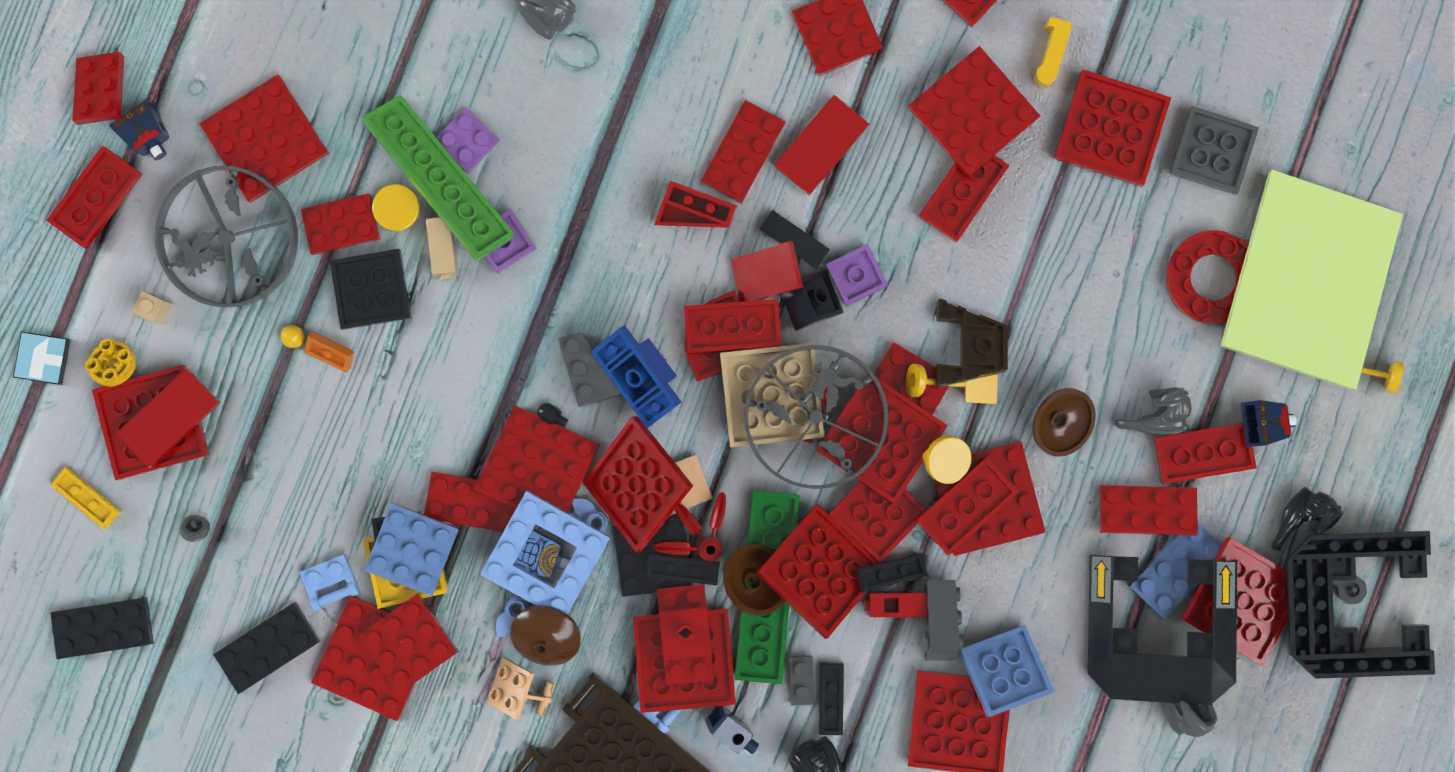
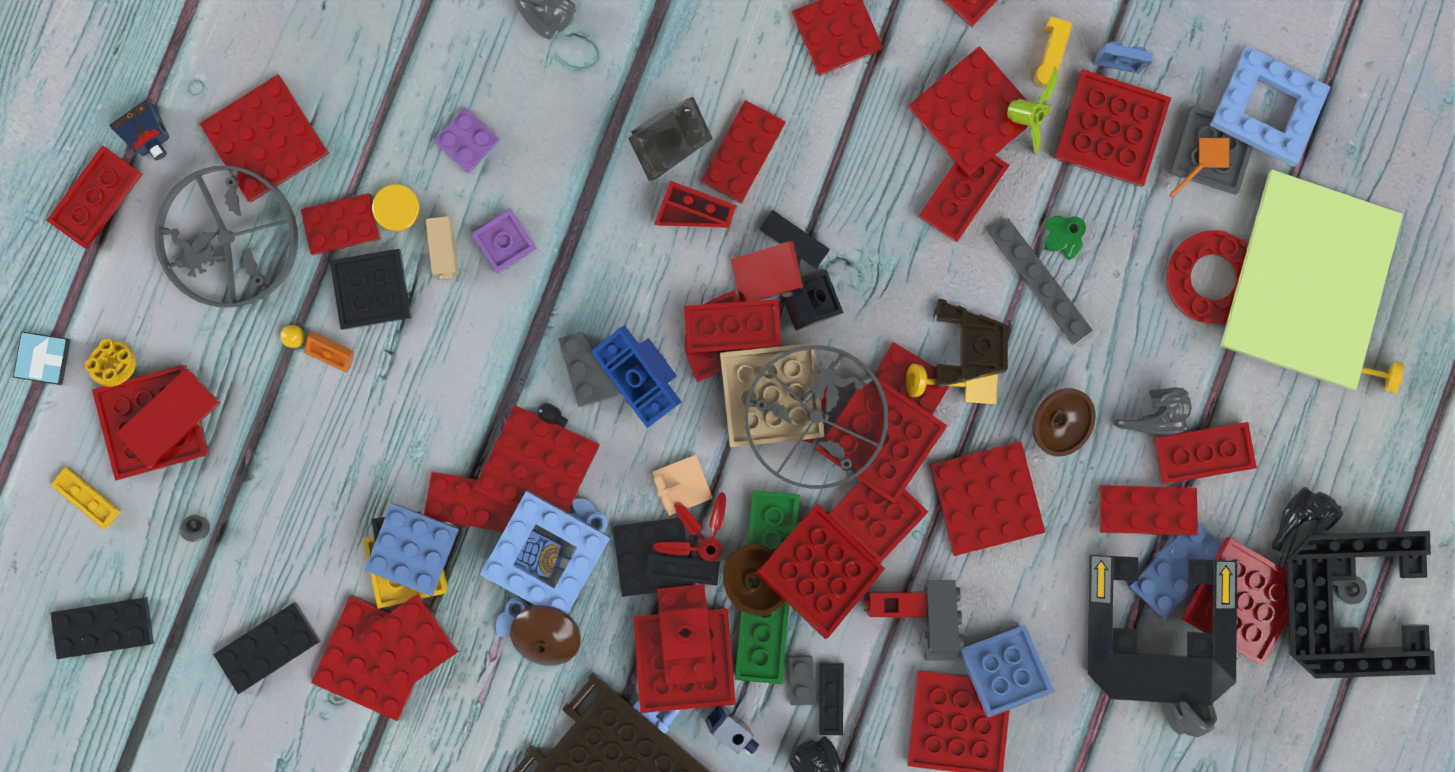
(98, 88): red plate -> none
(152, 308): tan brick -> none
(324, 621): clear piece -> none
(326, 575): light blue plate -> none
(438, 178): bright green plate -> none
(512, 688): light nougat plate -> none
(637, 483): red plate -> none
(669, 138): none -> clear smoke brick
(821, 145): red tile -> none
(856, 275): medium lavender plate -> none
(891, 572): black tile -> none
(947, 459): yellow tile -> none
(967, 506): red plate -> none
(1033, 113): none -> lime plant
(1040, 281): none -> dark grey plate
(1062, 238): none -> green plate
(1123, 58): none -> medium blue plate
(1212, 154): none -> orange piece
(1266, 422): dark blue torso -> none
(1285, 145): none -> light blue plate

